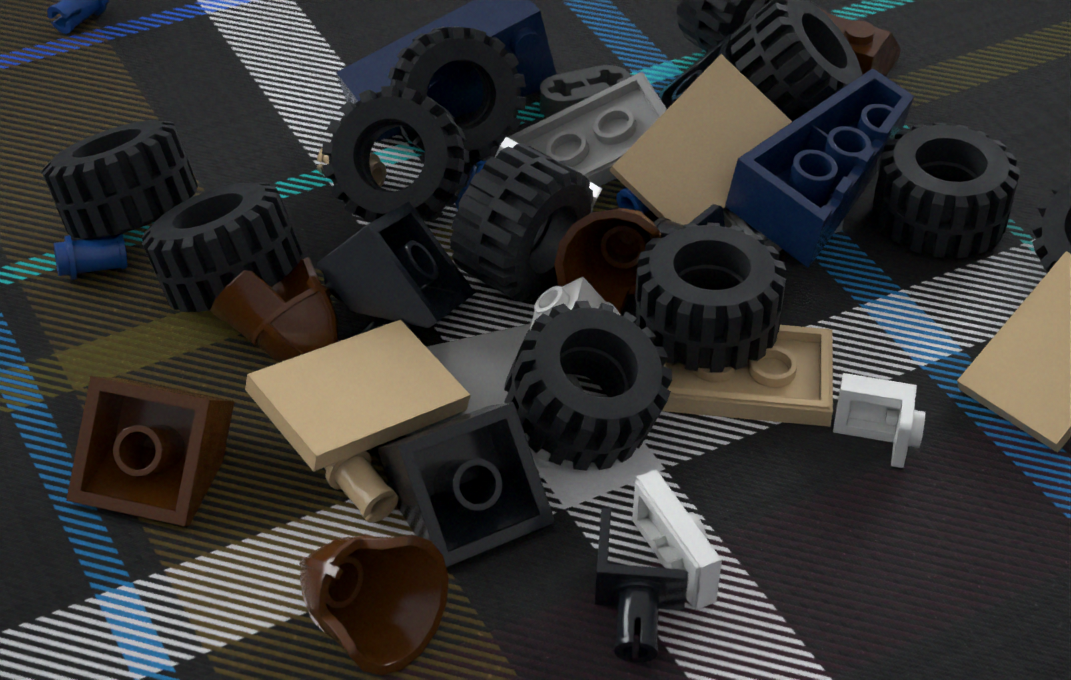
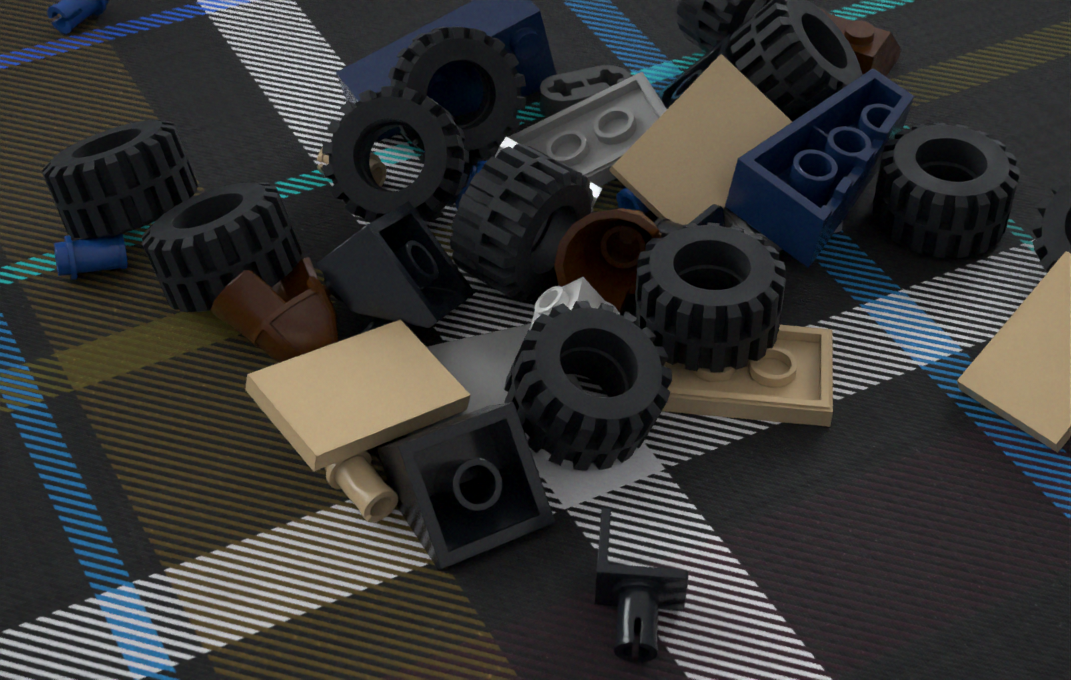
(148, 449): reddish brown slope -> none
(377, 597): reddish brown helmet -> none
(676, 537): white plate -> none
(880, 412): white bracket -> none

